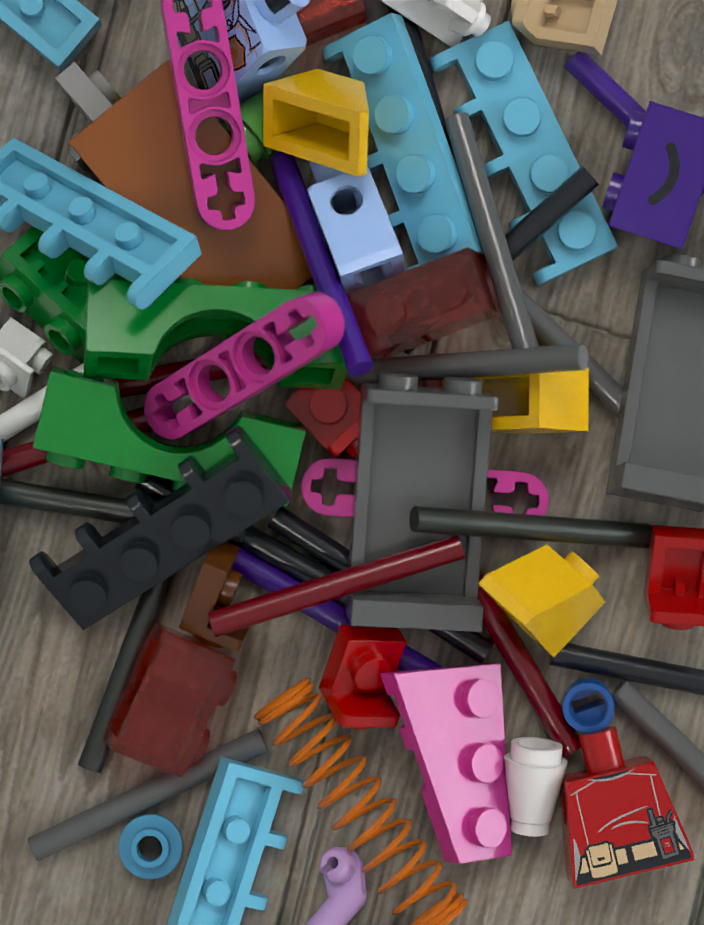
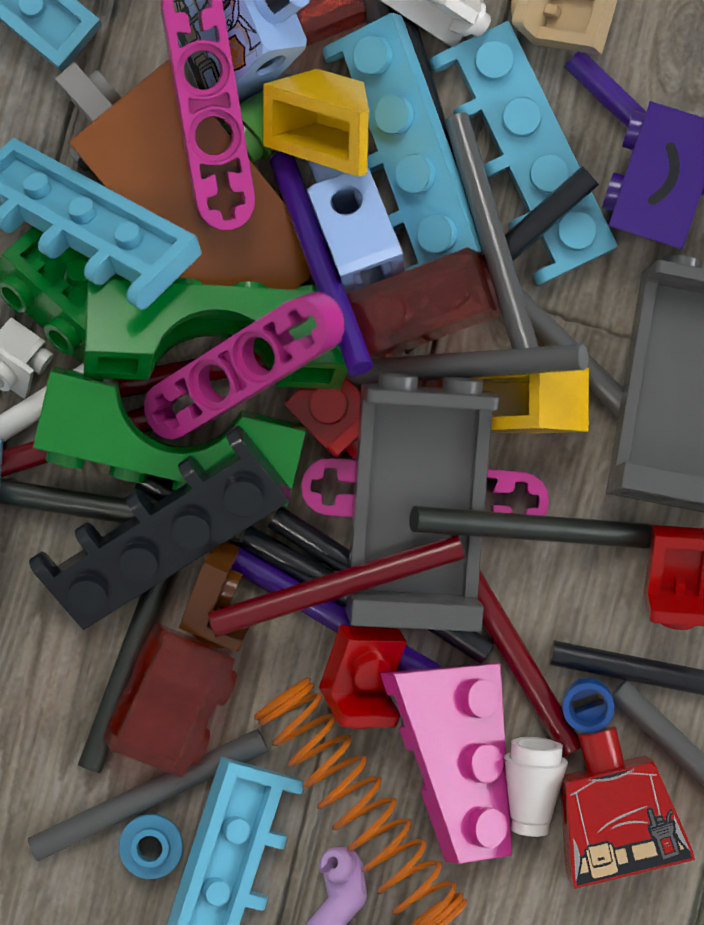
(546, 595): yellow slope -> none

